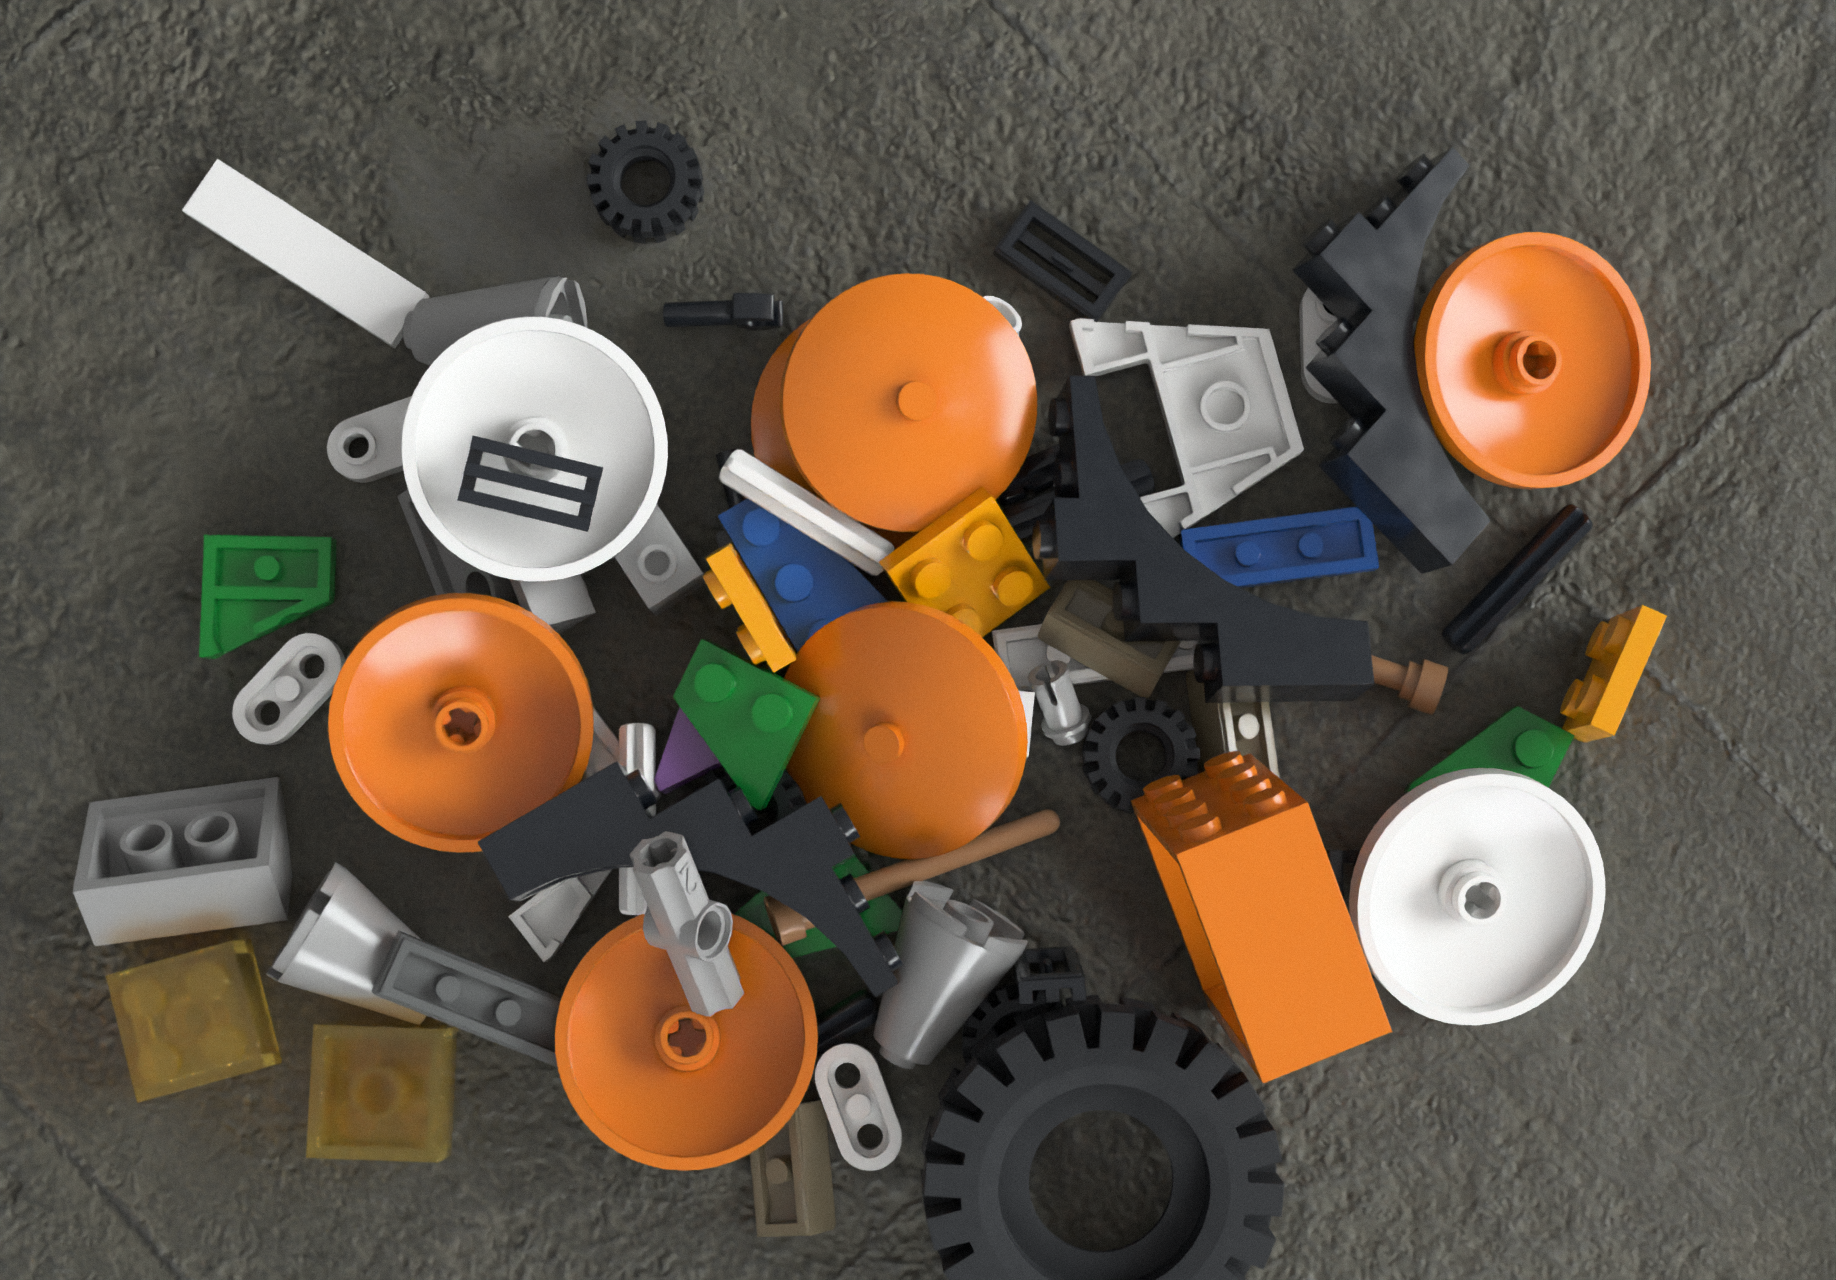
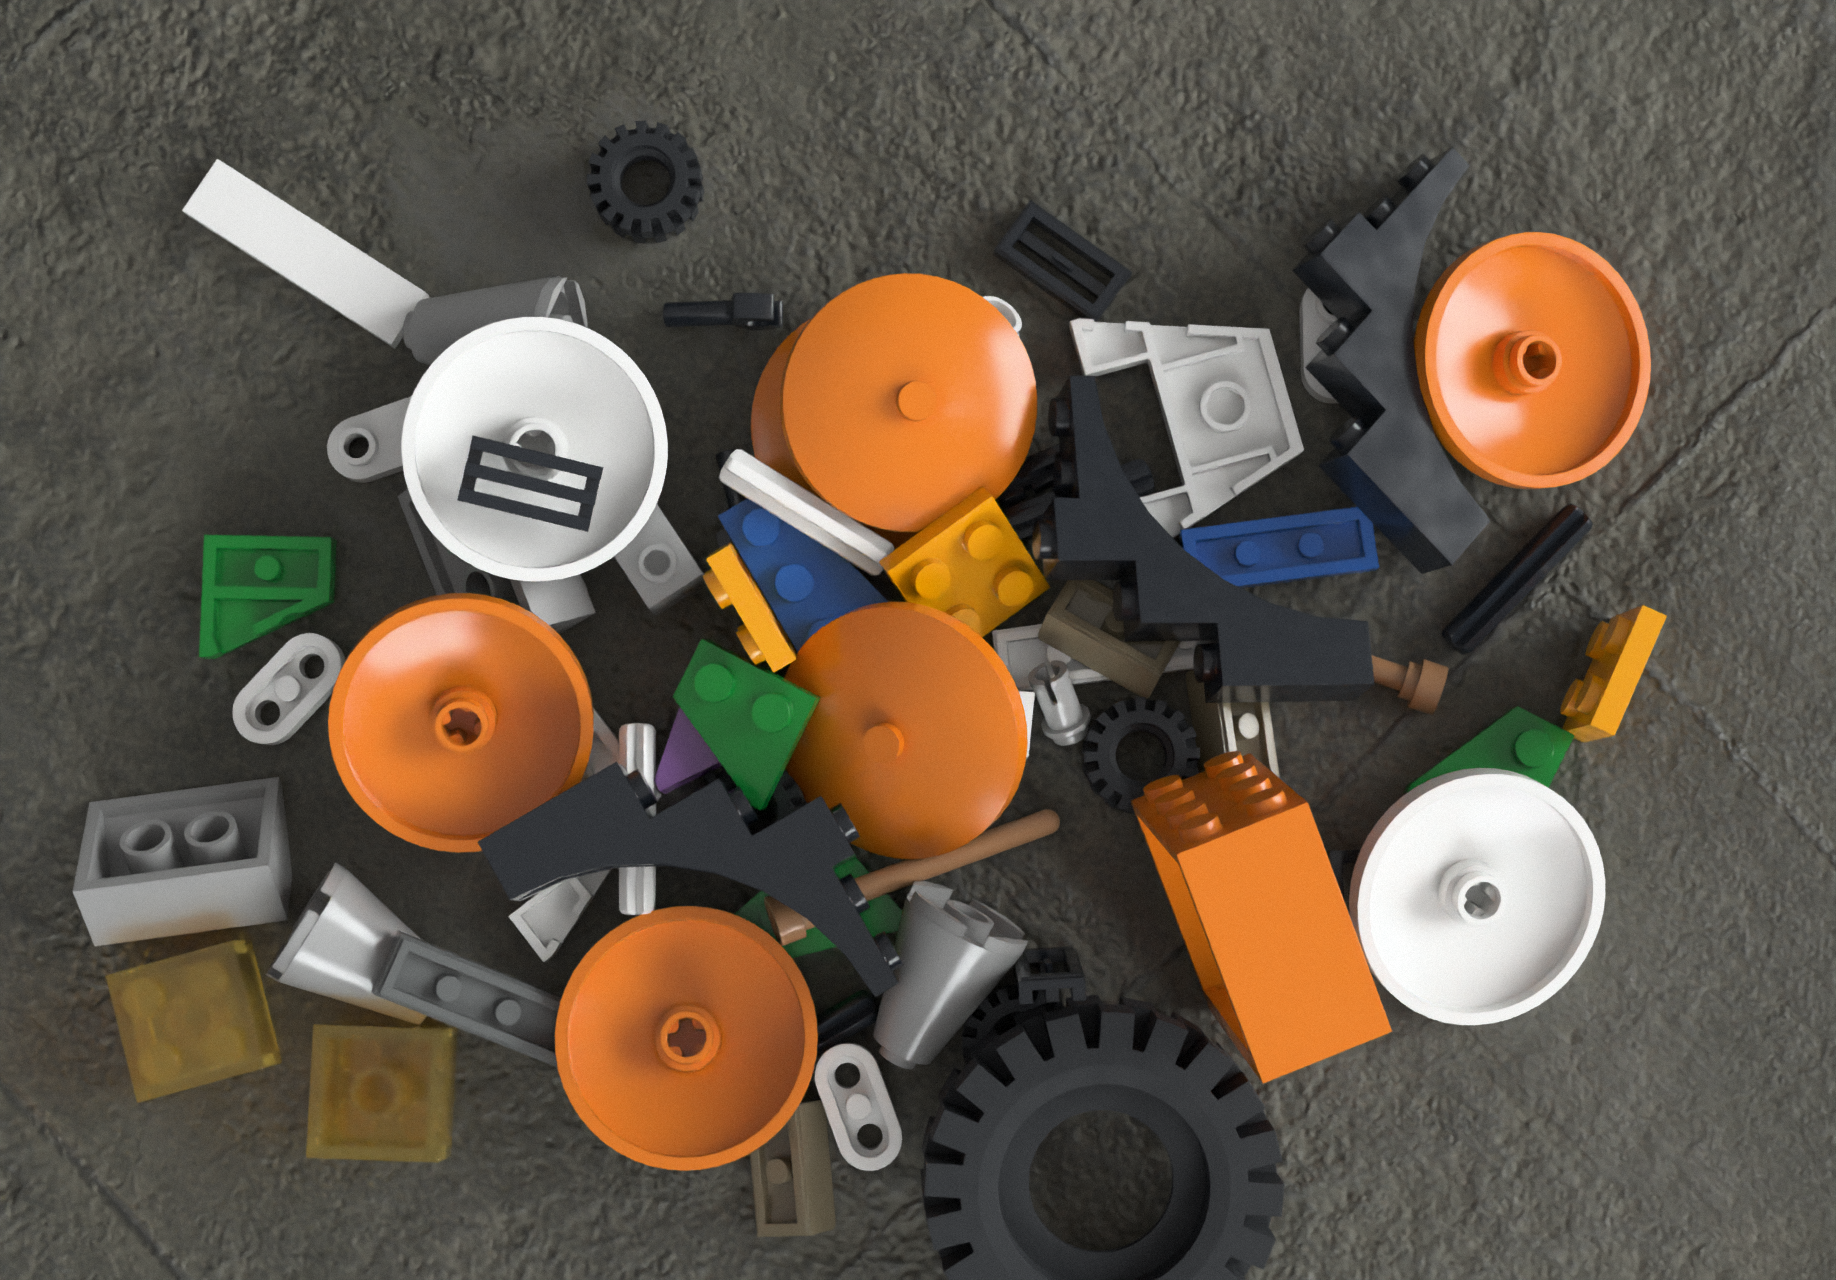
(687, 923): light grey piece -> none

